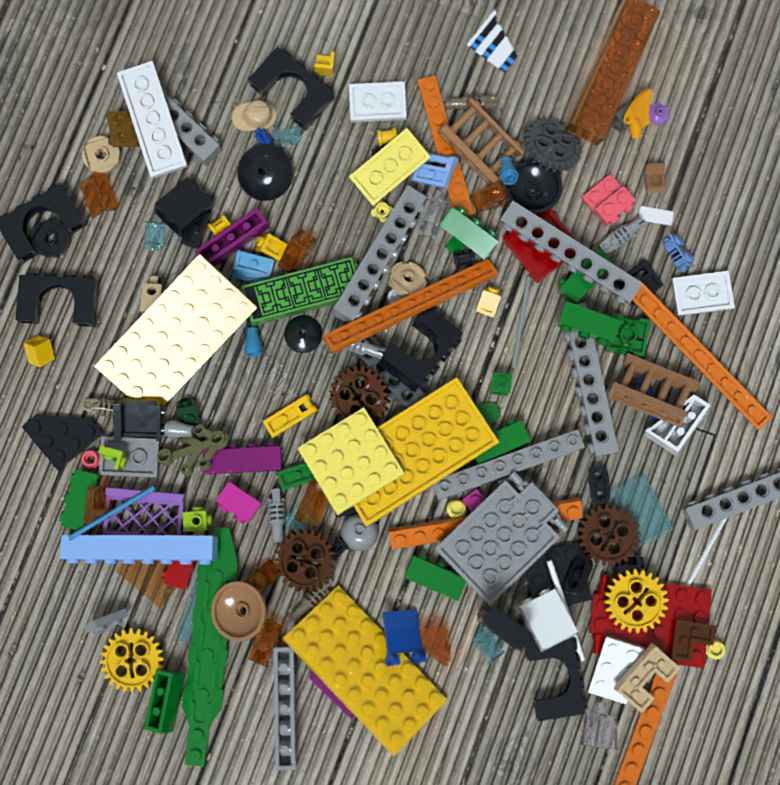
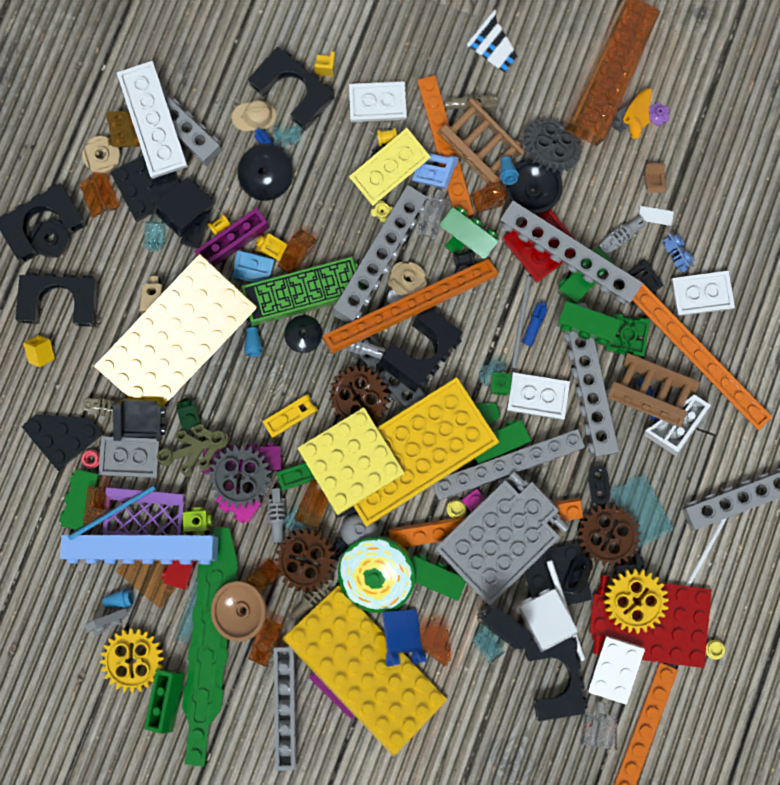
(111, 454): lime bracket -> none
(120, 599): none -> dark azure cone
(140, 189): none -> black plate
(177, 429): light grey cone -> none
(222, 474): none -> dark grey gear
(377, 574): none -> dish
(489, 301): yellow bracket -> none
(494, 366): none -> clear light blue bracket
(535, 323): none -> blue piece
(538, 396): none -> white plate
(608, 200): coral plate -> none
(632, 683): tan plate -> none
(688, 633): reddish brown plate -> none

